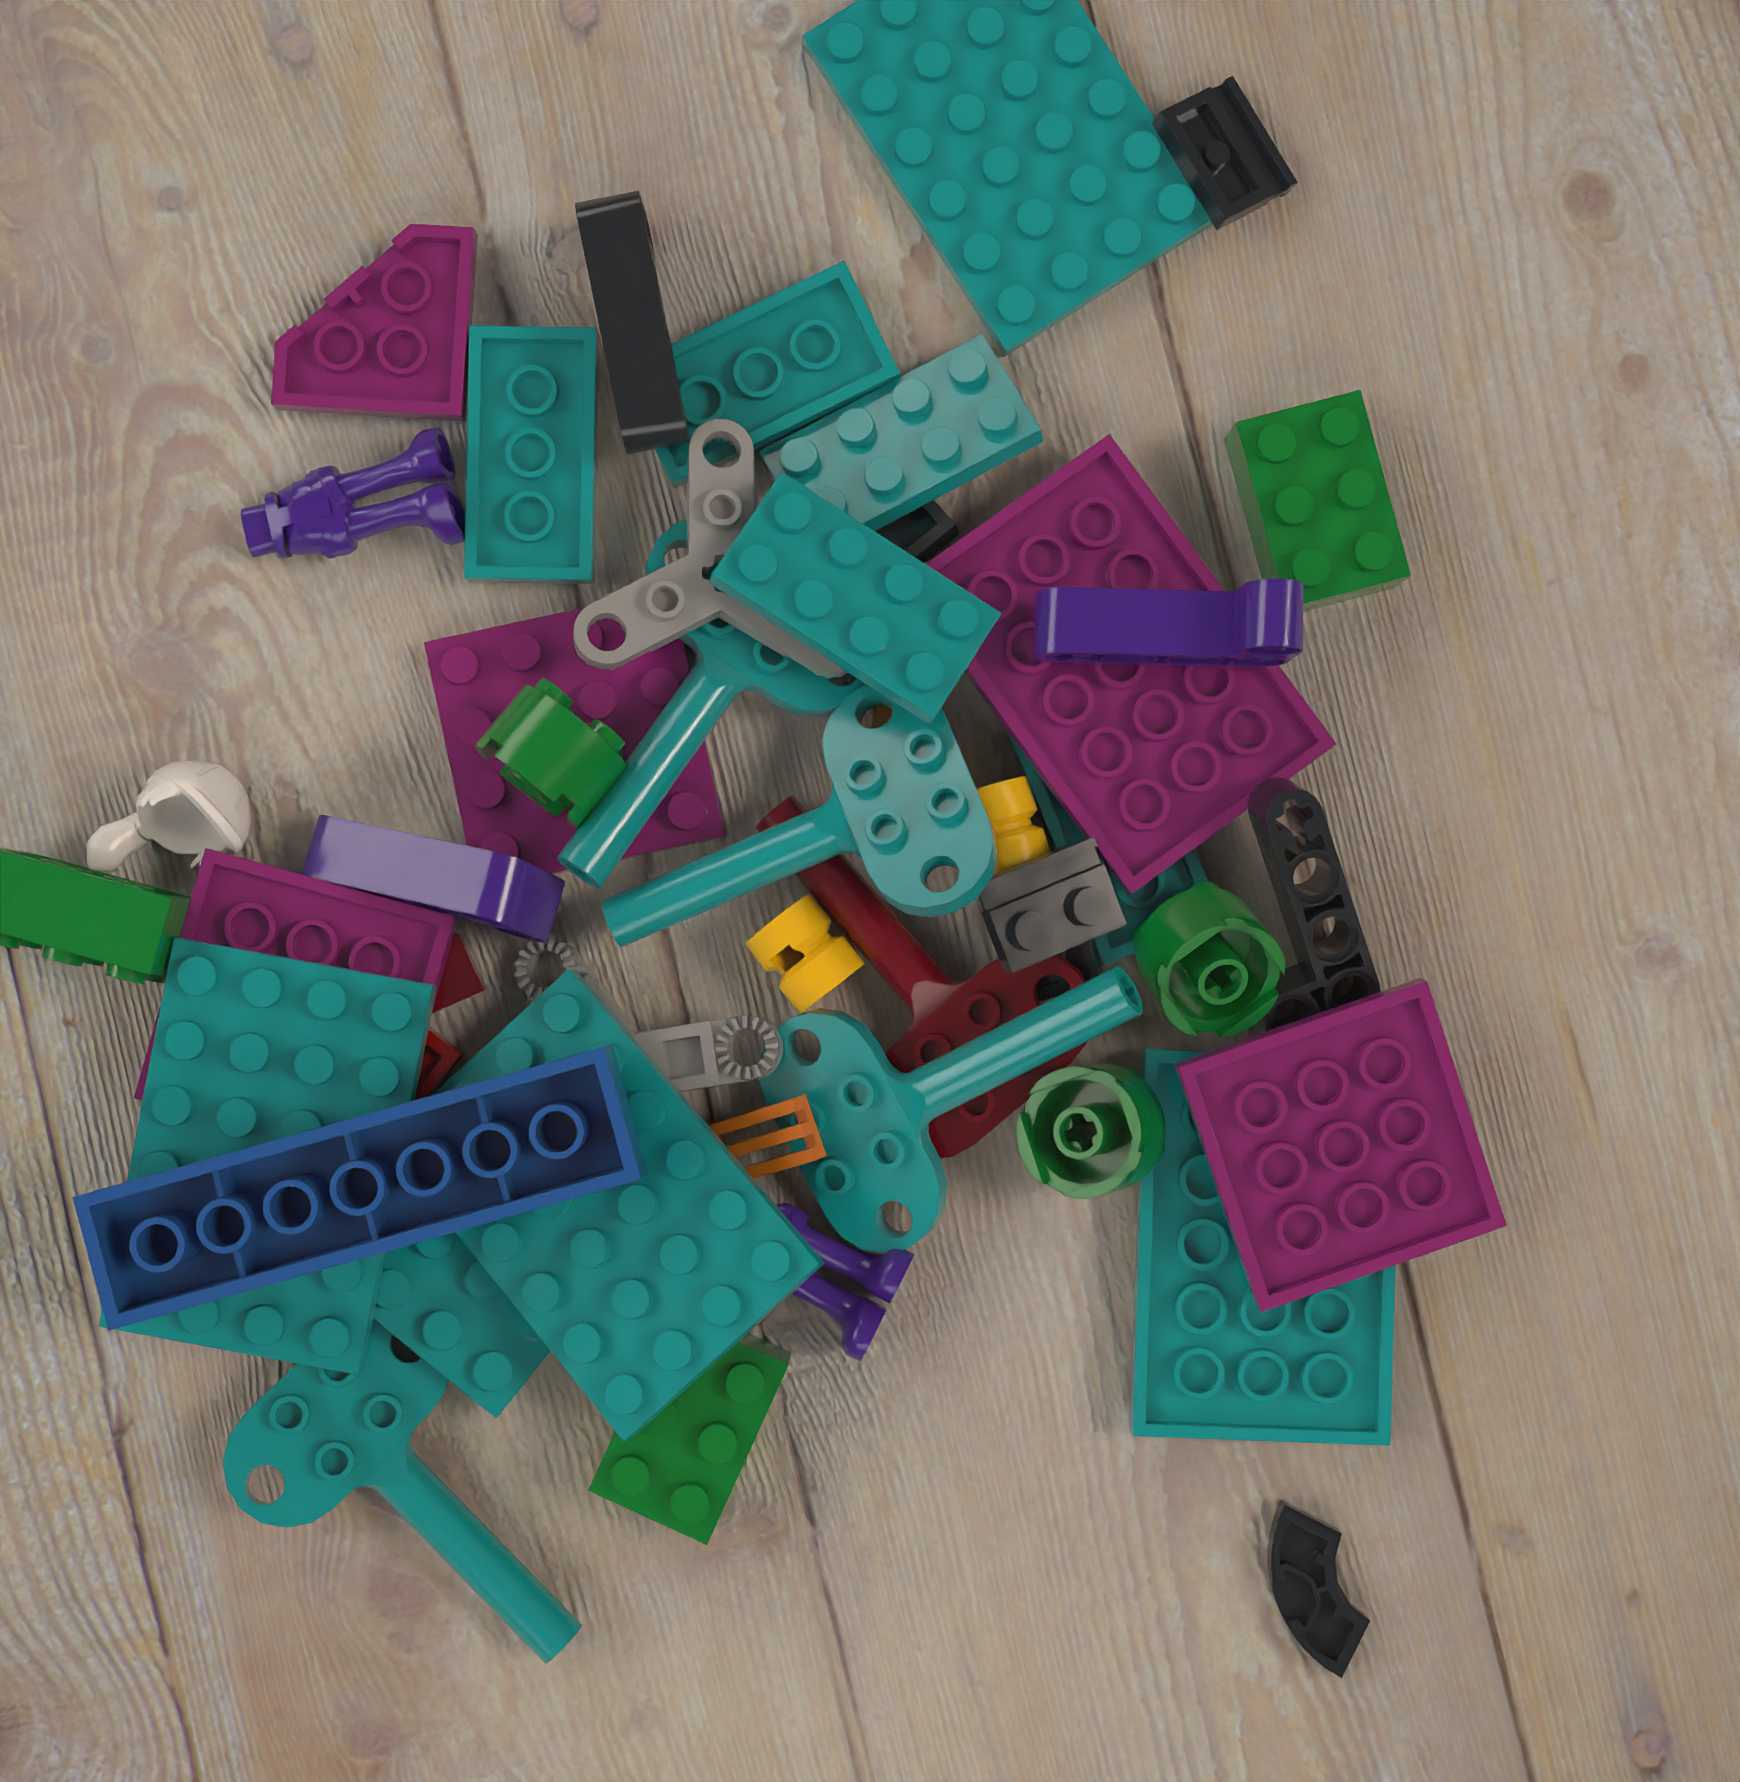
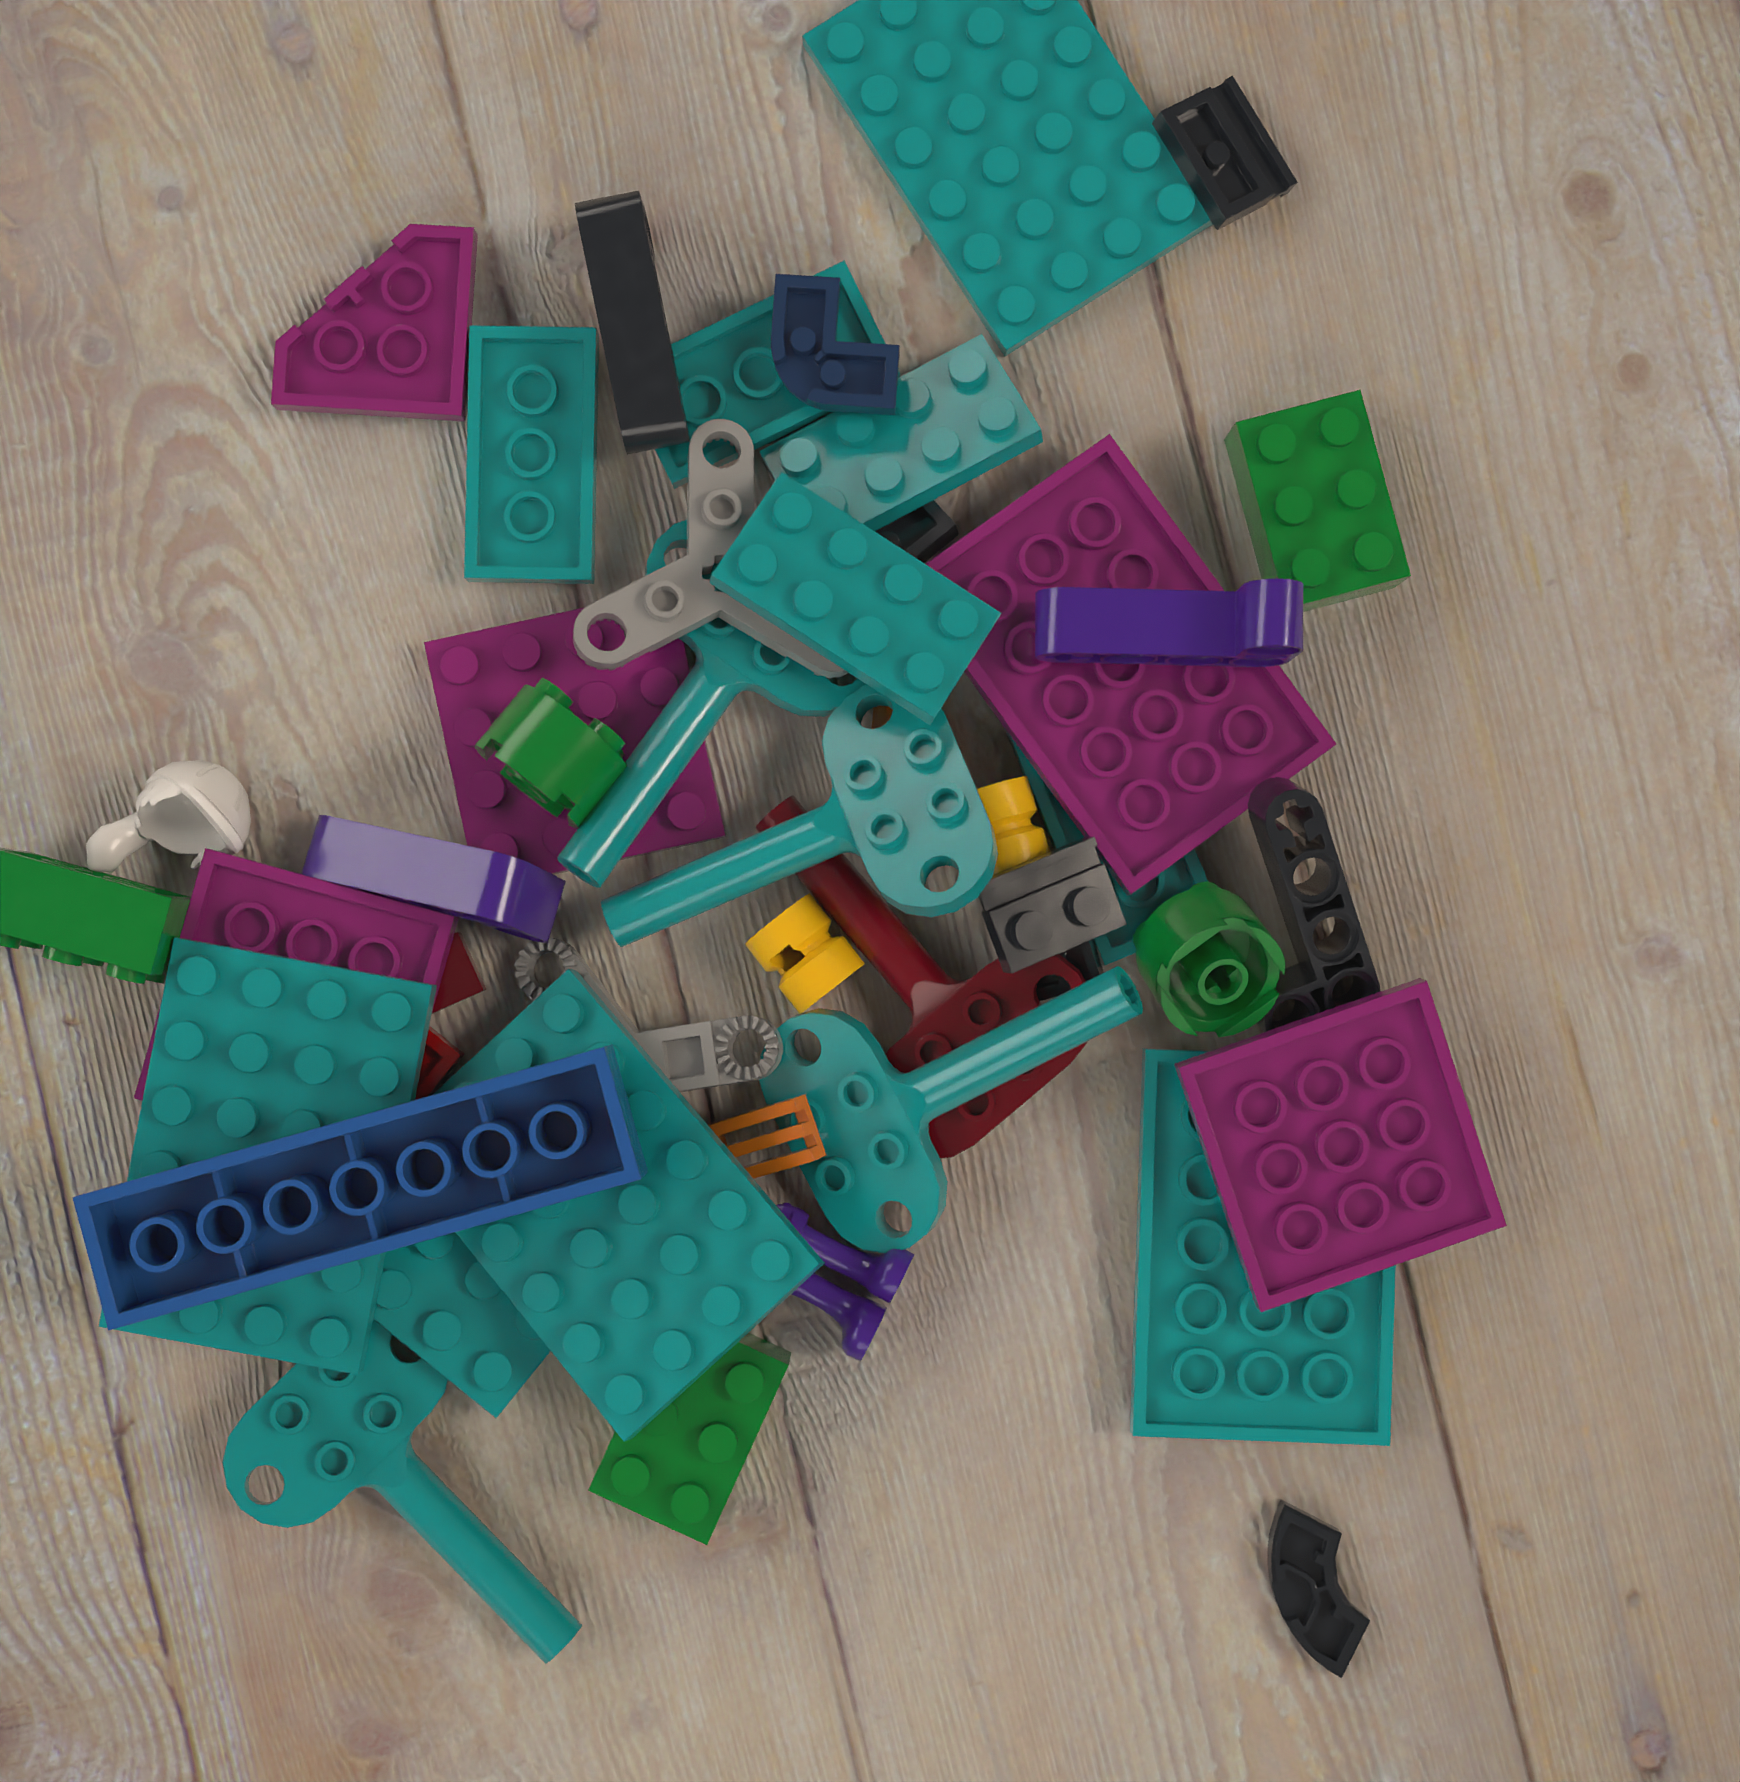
(321, 513): dark purple piece -> none
(815, 364): none -> dark blue plate
(1127, 1125): green brick -> none

